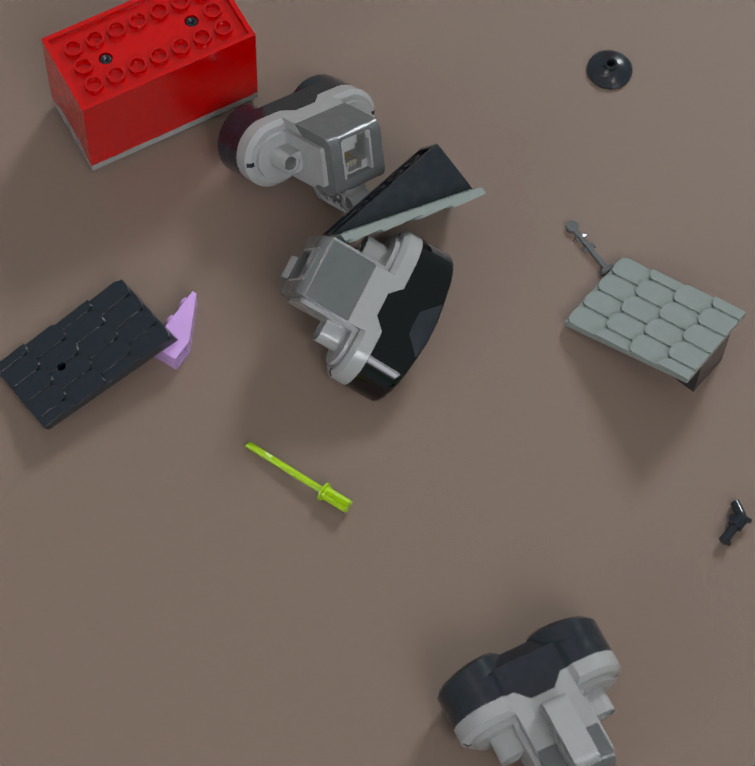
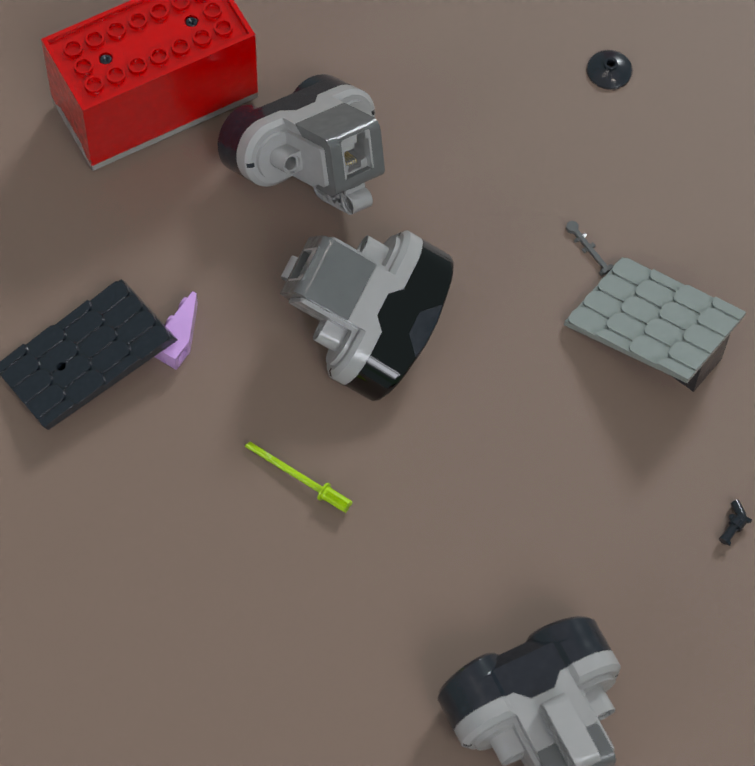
(411, 192): black piece -> none

